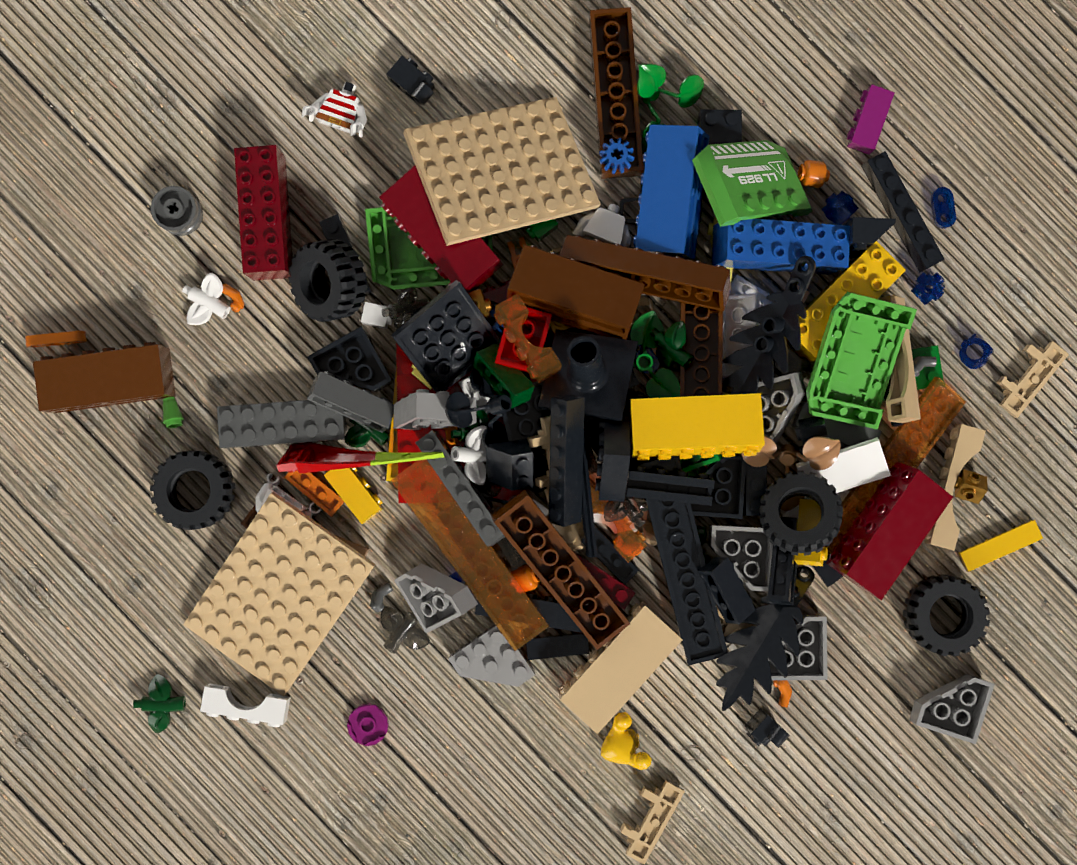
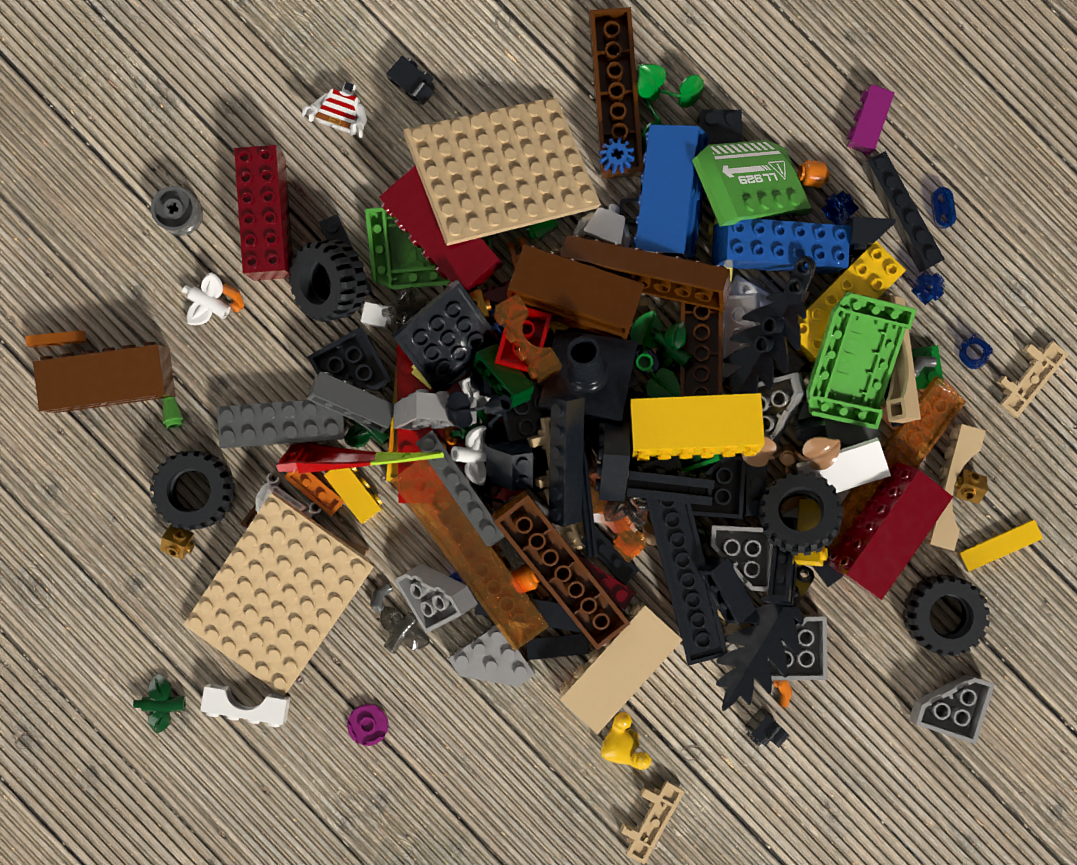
(177, 542): none -> pearl gold brick

